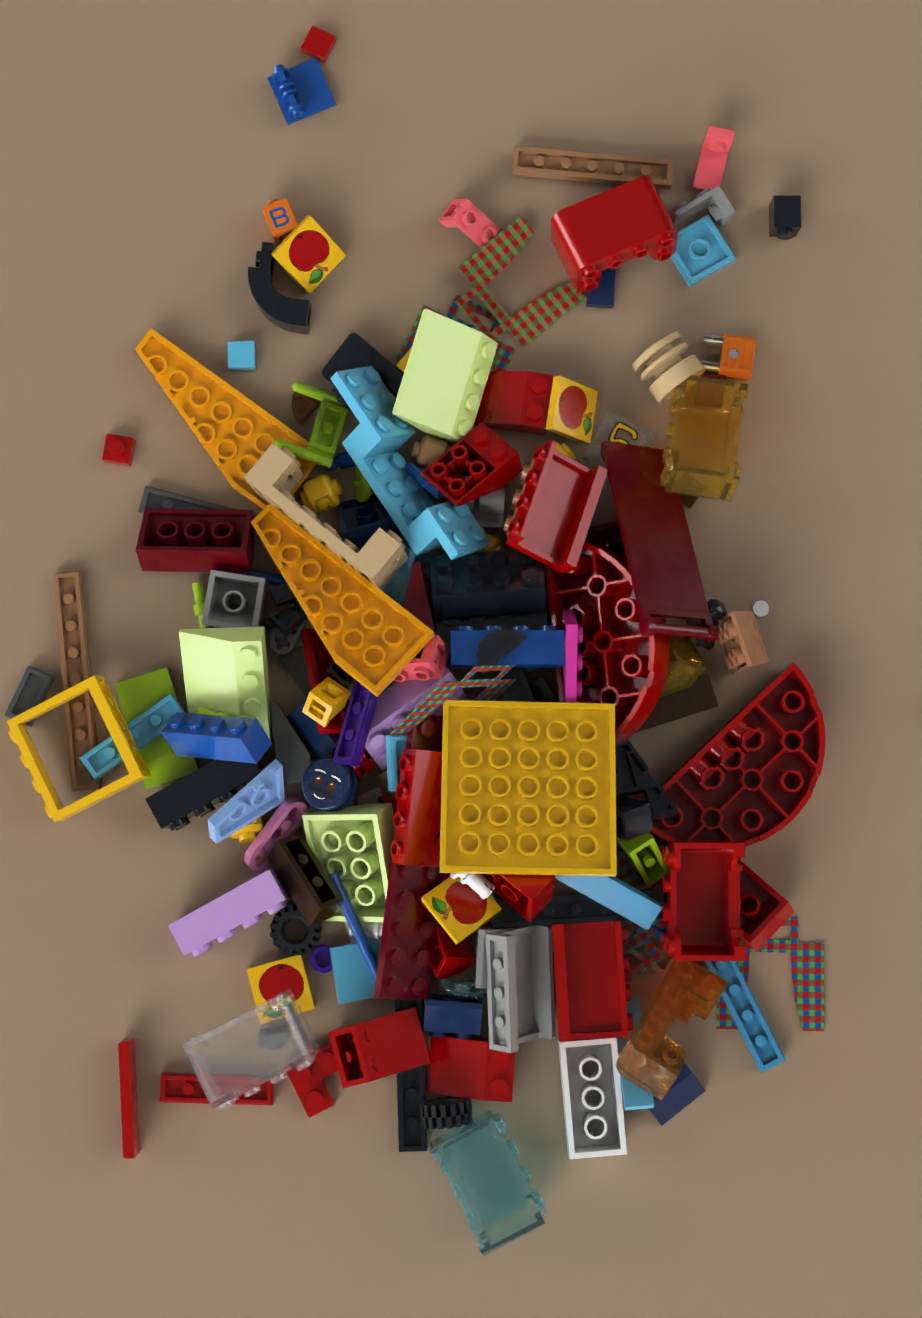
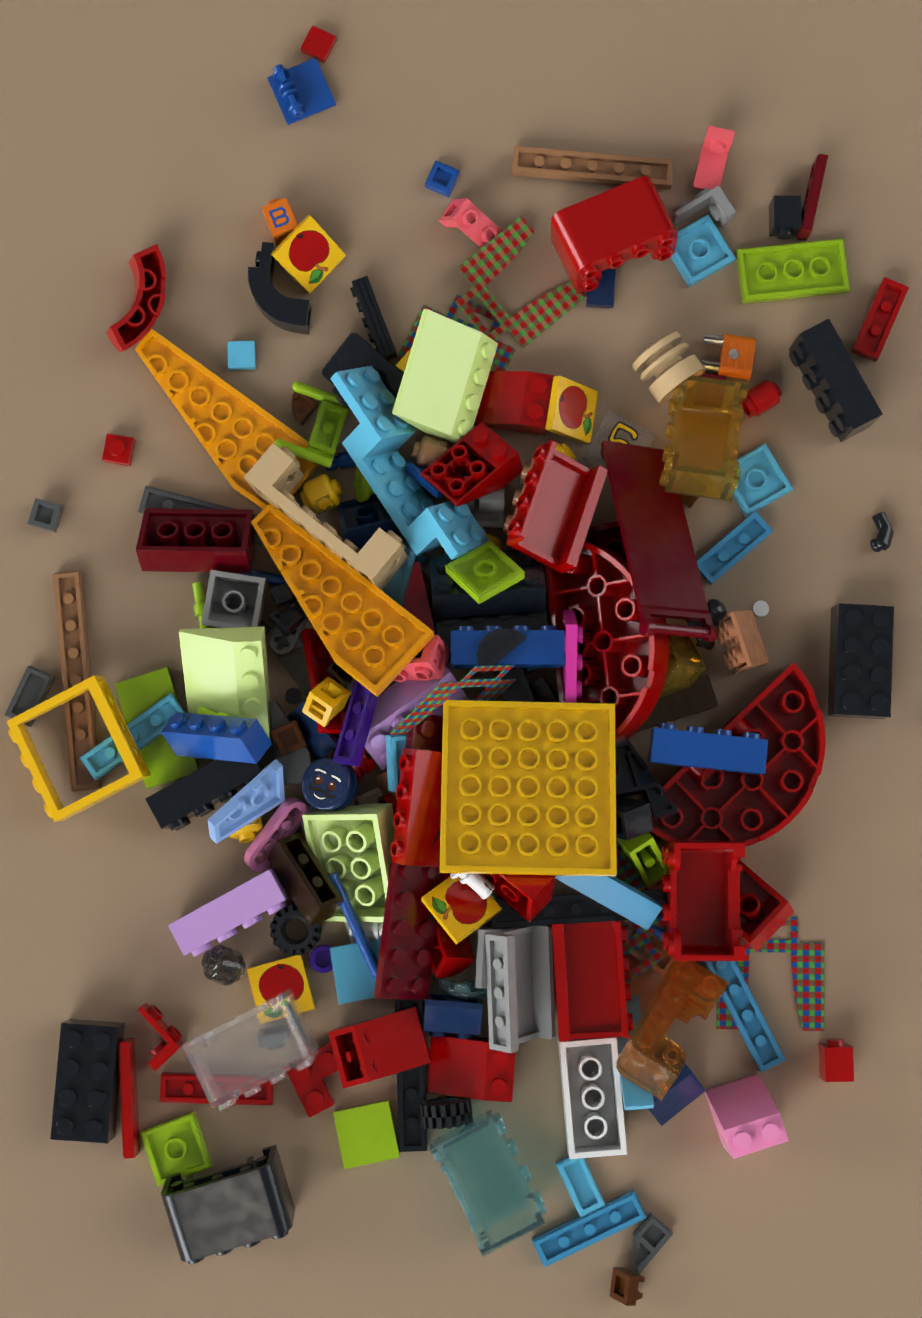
(45, 515): none -> dark grey plate
(87, 1081): none -> black brick
(148, 299): none -> red brick
(169, 1033): none -> red bracket
(176, 1147): none -> lime tile
(223, 965): none -> clear smoke head
(229, 1207): none -> black windscreen
(288, 738): none -> reddish brown tile
(292, 696): none -> black sticker
(366, 1134): none -> lime tile
(373, 317): none -> black piece
(442, 178): none -> blue tile
(484, 572): none -> lime tile
(580, 1185): none -> medium azure tile
(588, 1229): none -> dark azure tile
(625, 1286): none -> reddish brown tile
(648, 1240): none -> dark grey tile
(708, 750): none -> blue brick
(733, 547): none -> dark azure plate
(745, 1116): none -> bright pink slope
(759, 481): none -> medium azure tile
(761, 398): none -> red brick
(792, 271): none -> lime tile
(812, 196): none -> dark red tile
(834, 381): none -> black brick
(836, 1061): none -> red brick
(860, 661): none -> black brick
(879, 319): none -> red plate
(885, 533): none -> black arm

